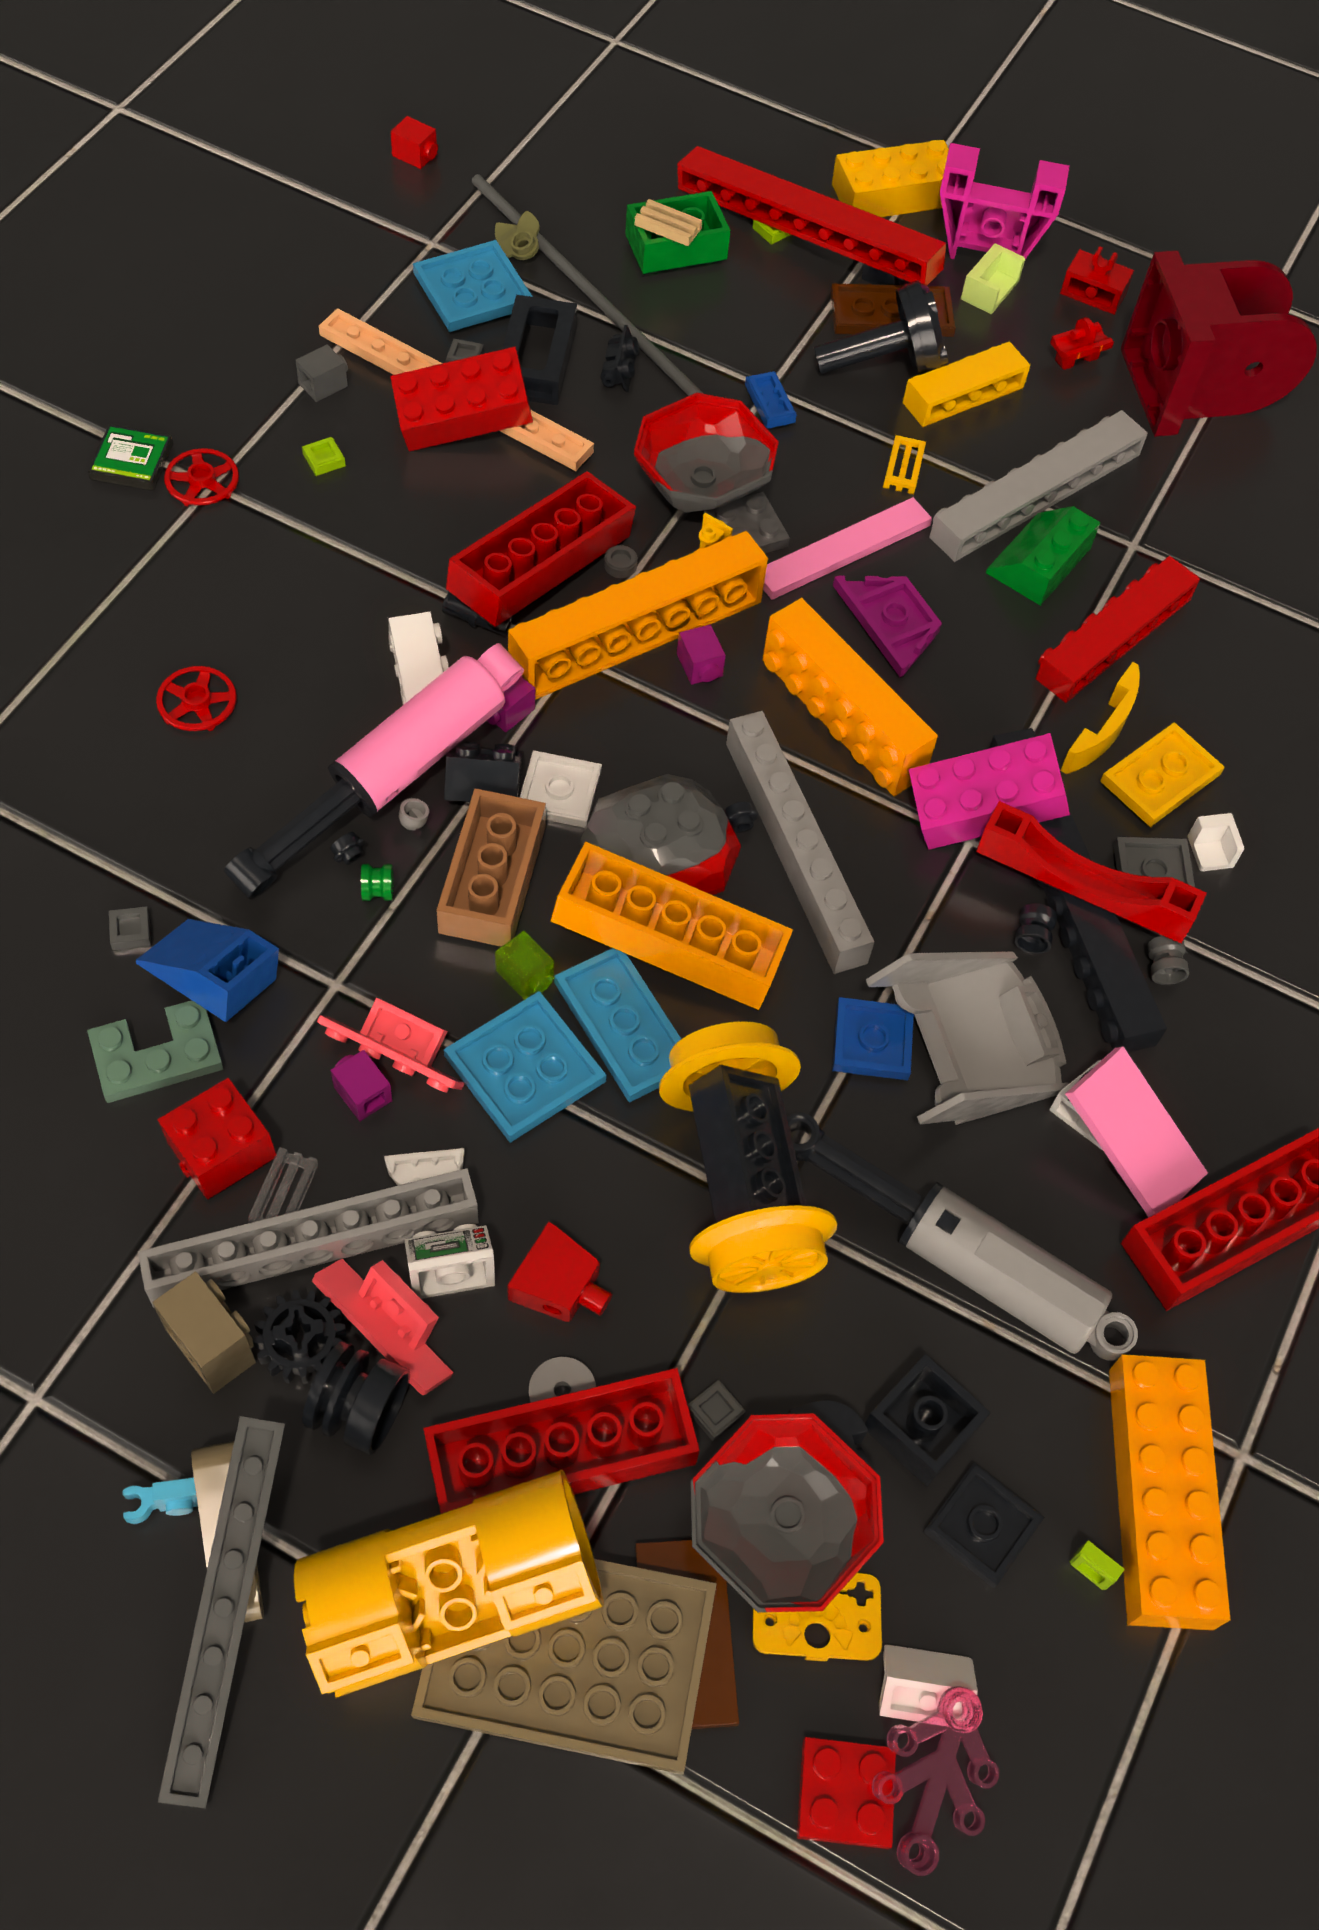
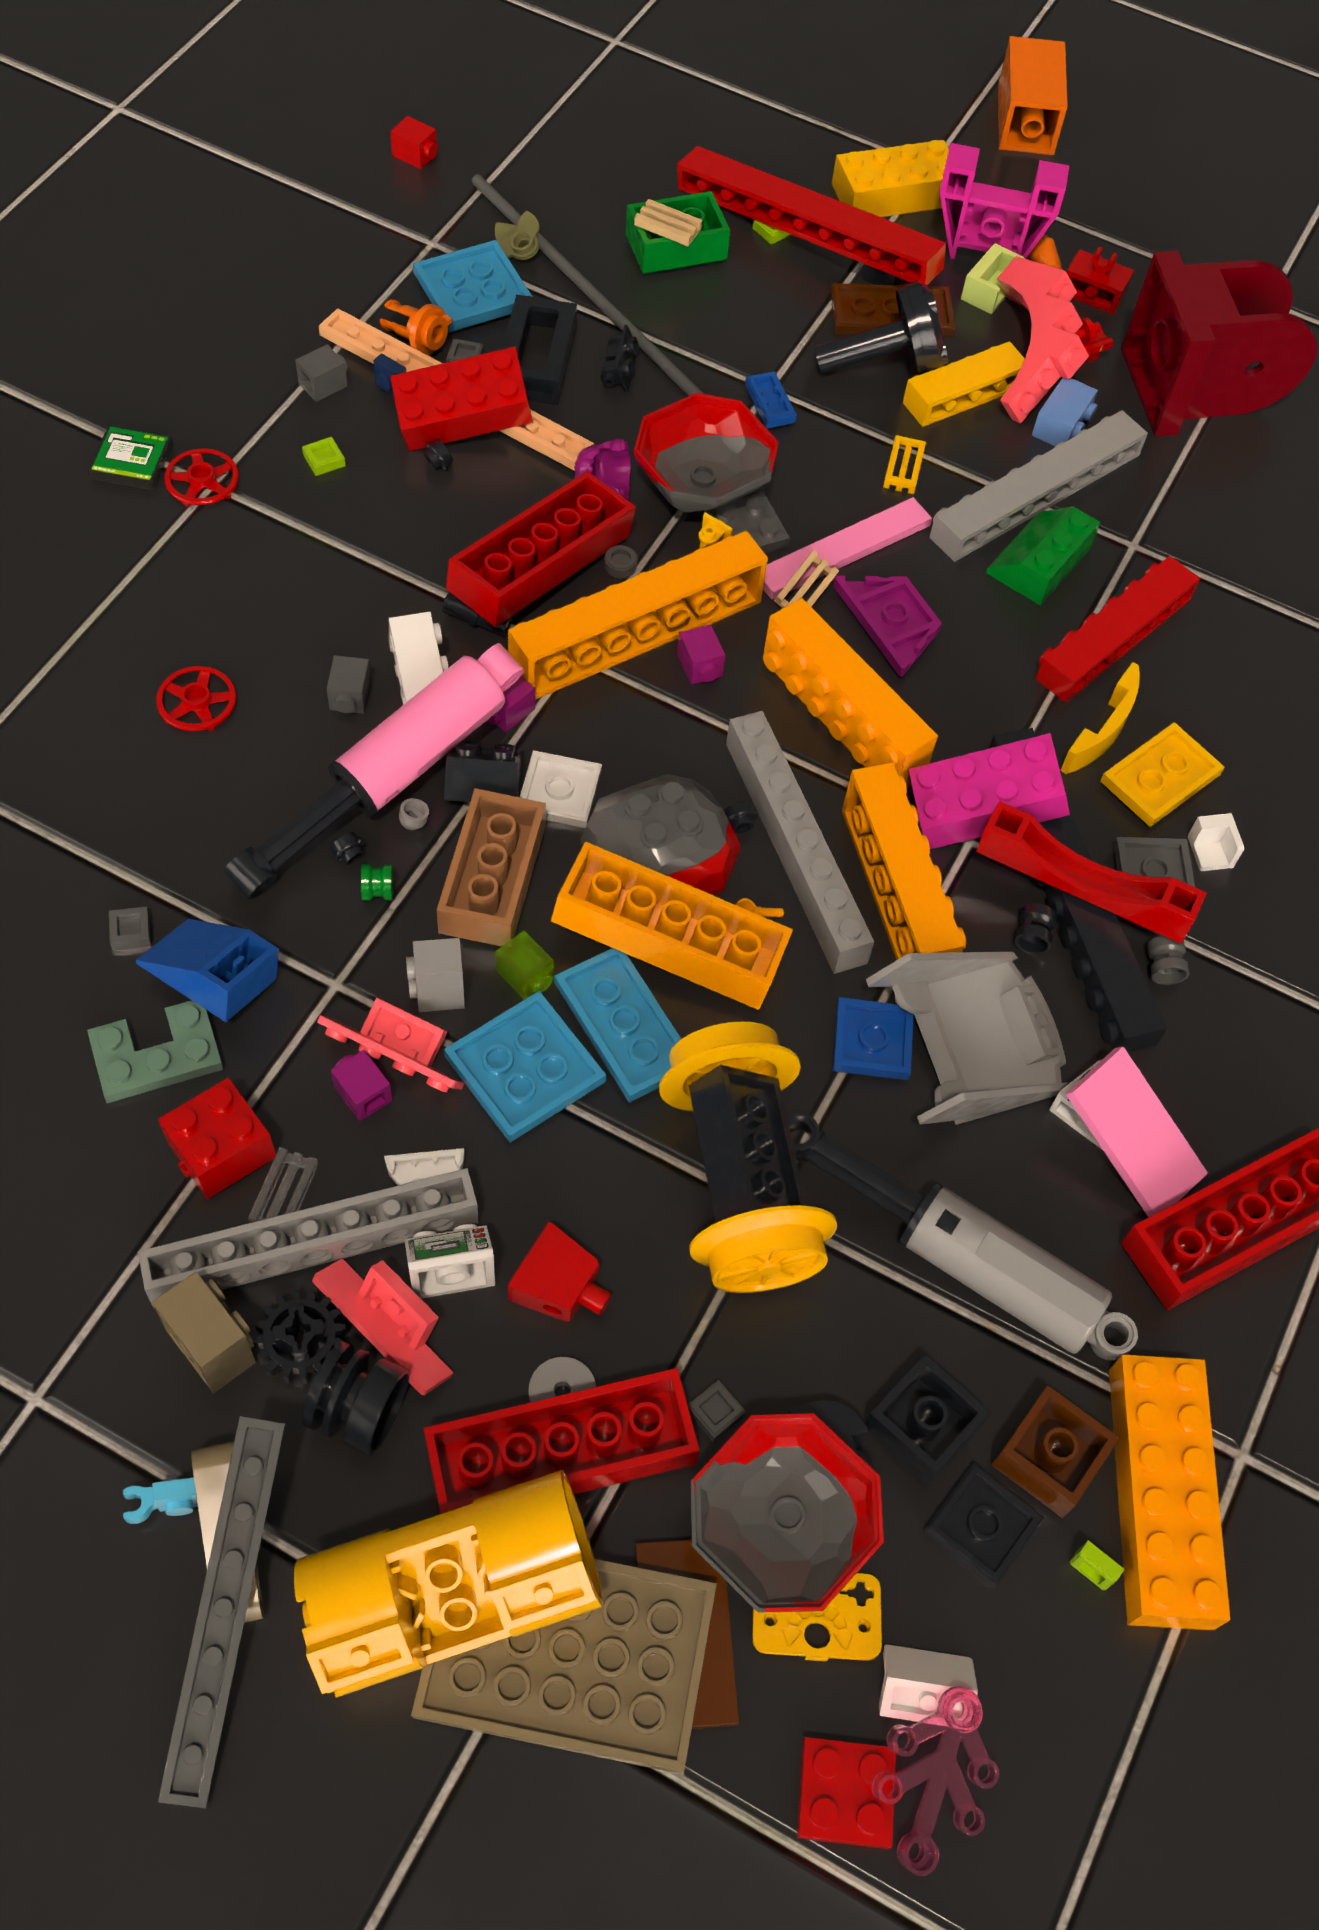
(348, 684): none -> dark grey brick
(383, 369): none -> dark blue plate
(425, 328): none -> orange piece
(436, 975): none -> light grey brick
(438, 455): none -> black plate
(608, 463): none -> magenta hair
(765, 912): none -> light orange hand
(821, 566): none -> tan tile
(899, 864): none -> light orange brick
(1032, 95): none -> orange brick
(1046, 253): none -> orange cone
(1053, 345): none -> coral arch
(1055, 1451): none -> reddish brown brick
(1065, 412): none -> medium blue brick

